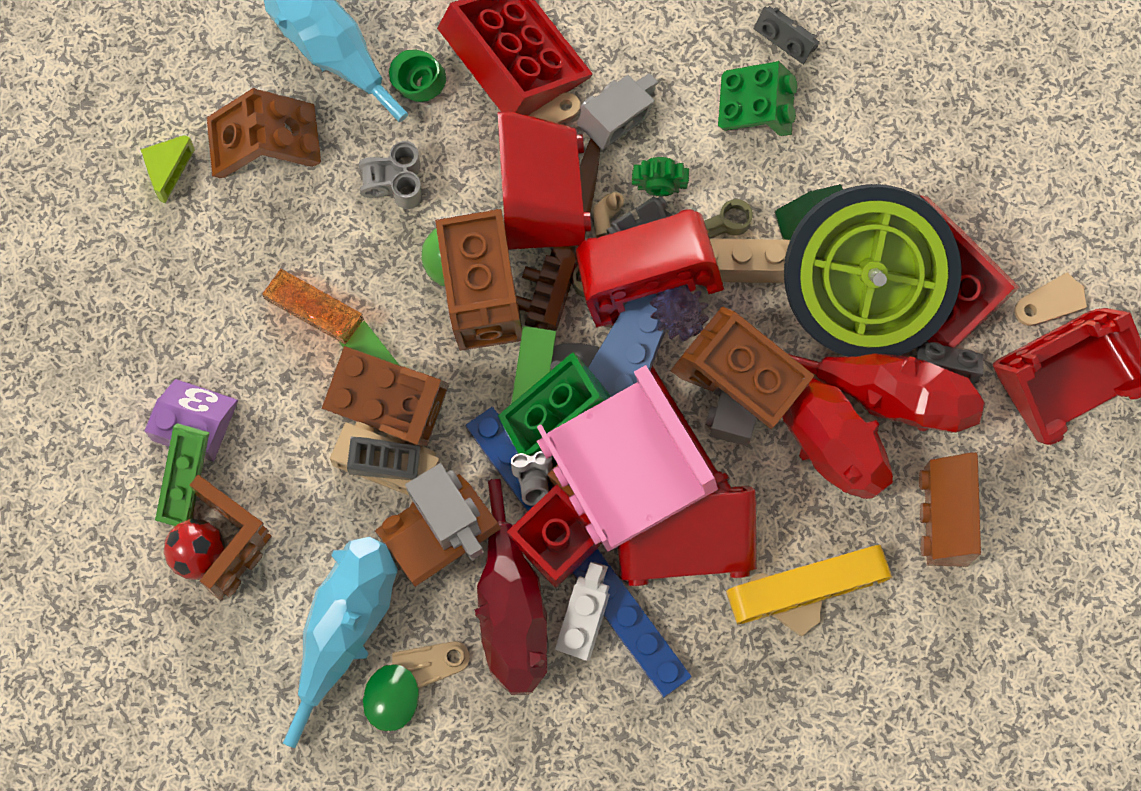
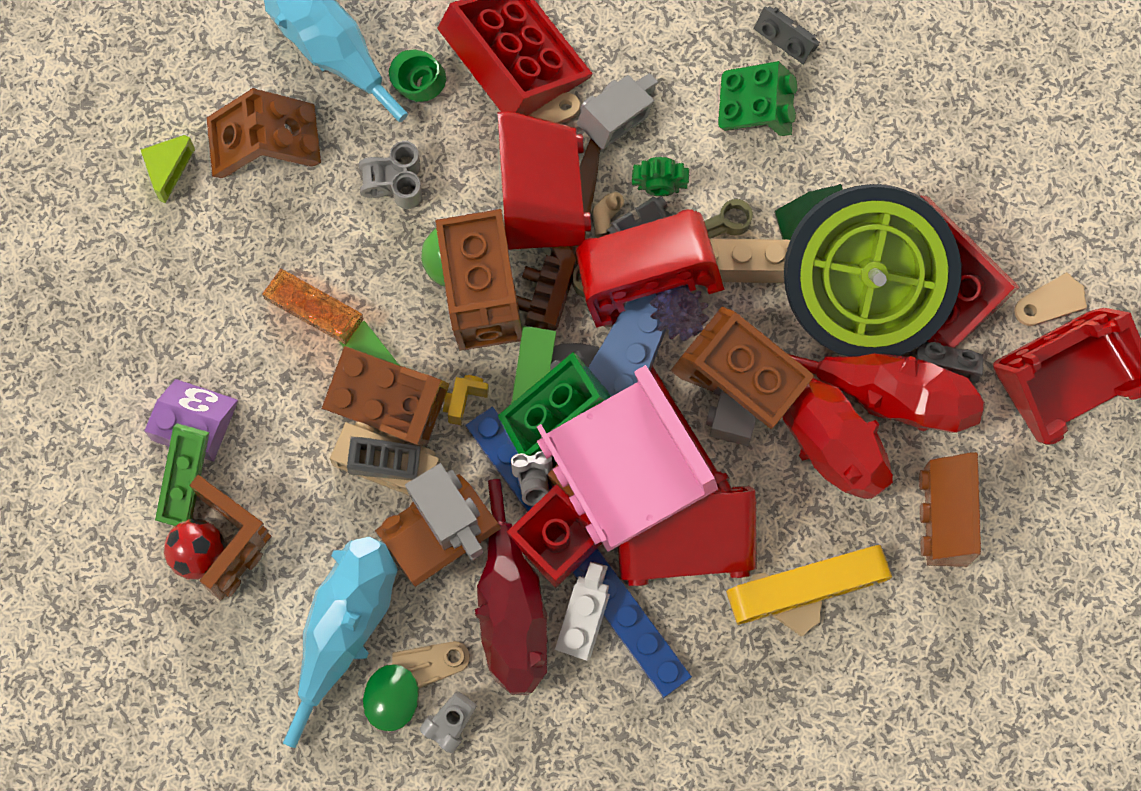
(445, 727): none -> light grey plate
(456, 401): none -> yellow bracket

